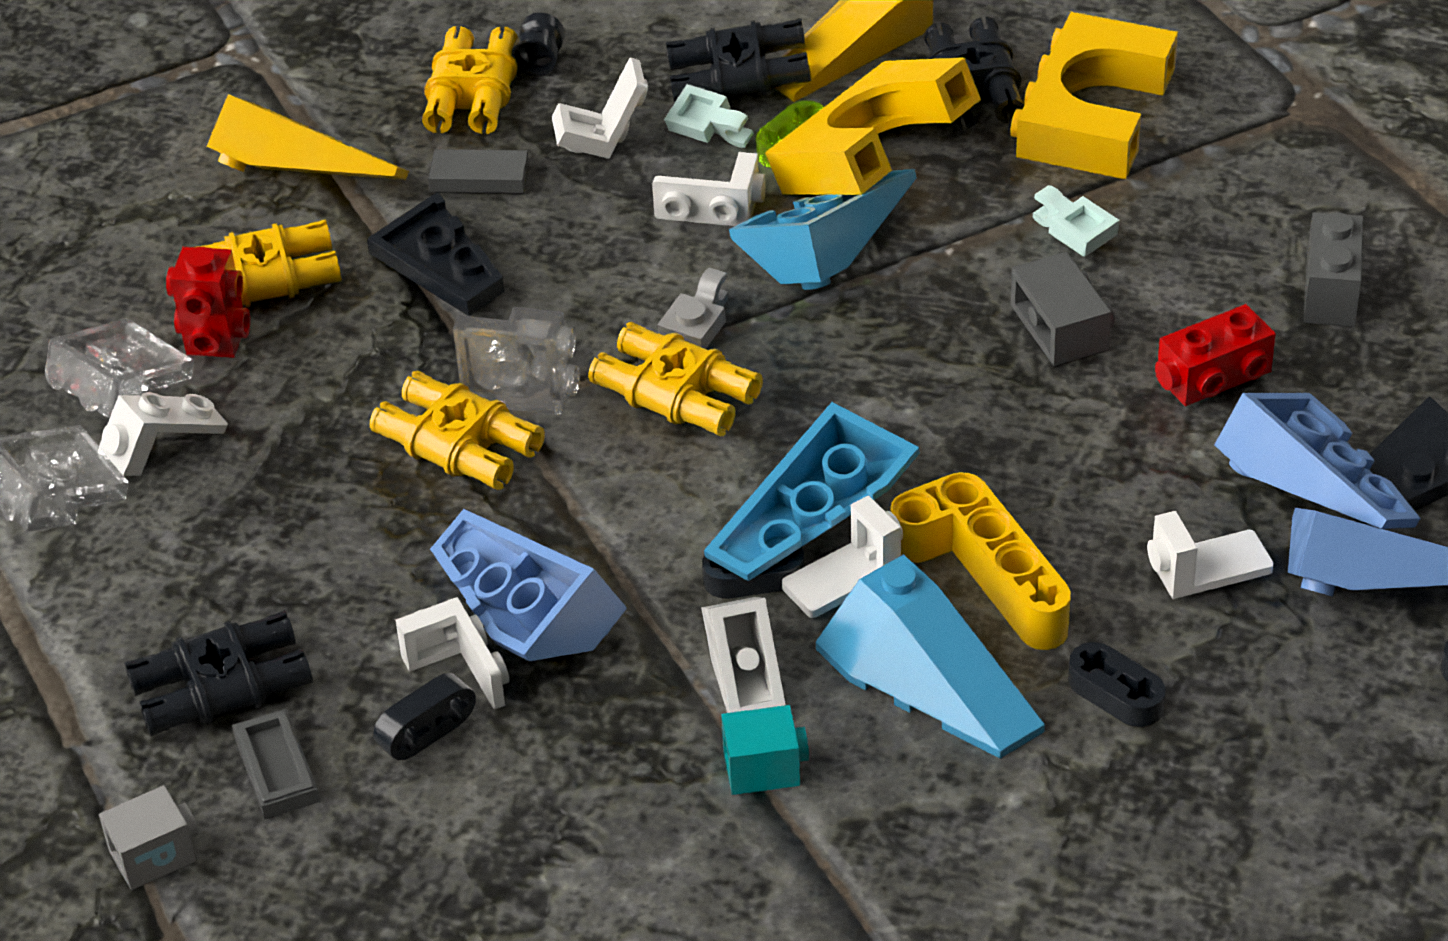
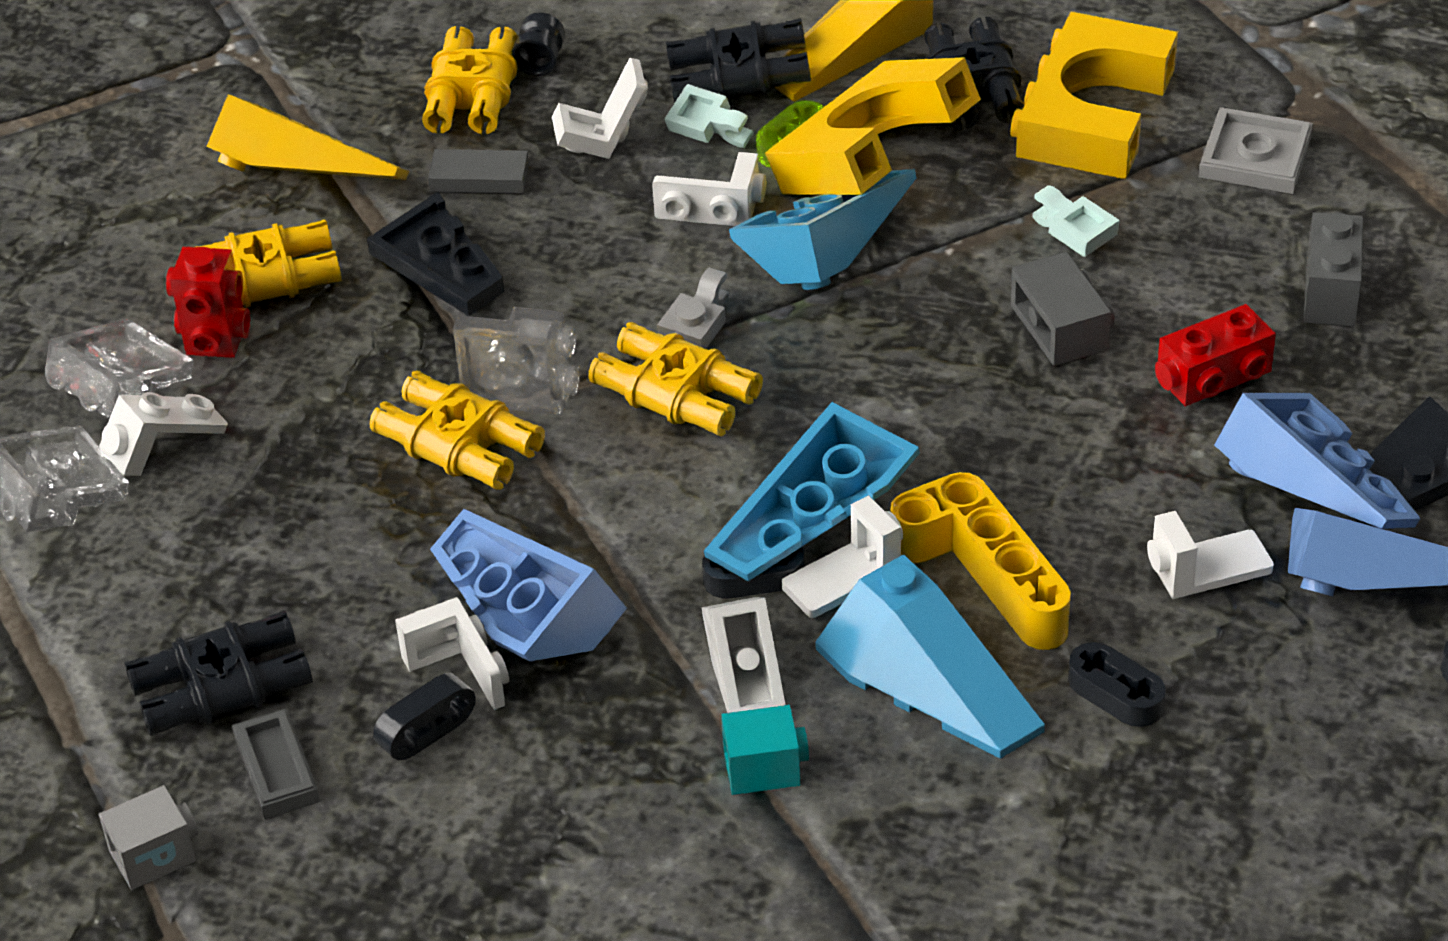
(1256, 150): none -> light grey tile

